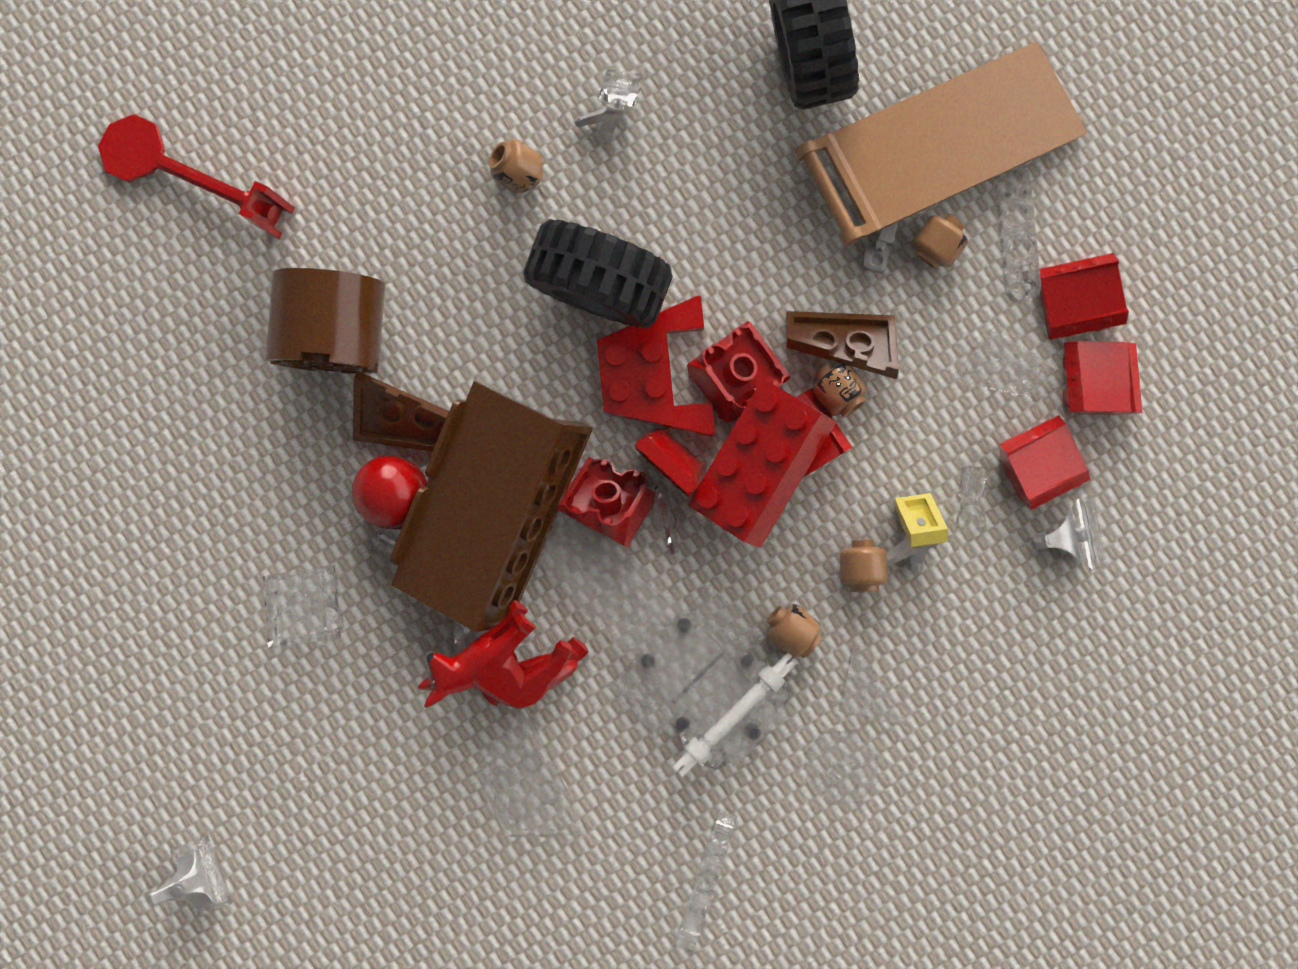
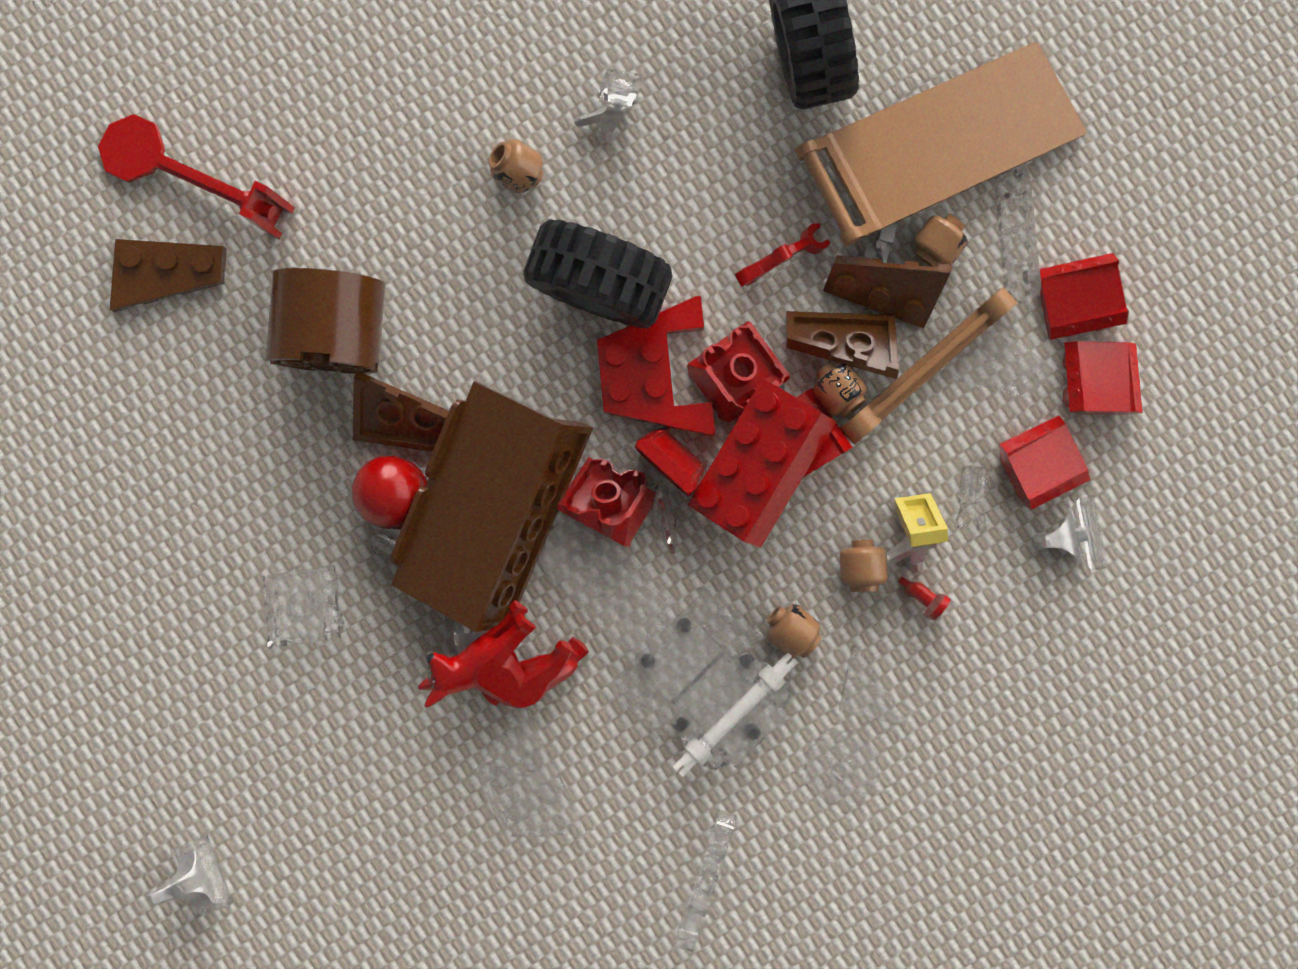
(162, 269): none -> reddish brown wing
(781, 255): none -> red piece
(888, 288): none -> reddish brown wing
(925, 597): none -> red piece
(928, 365): none -> medium nougat piece

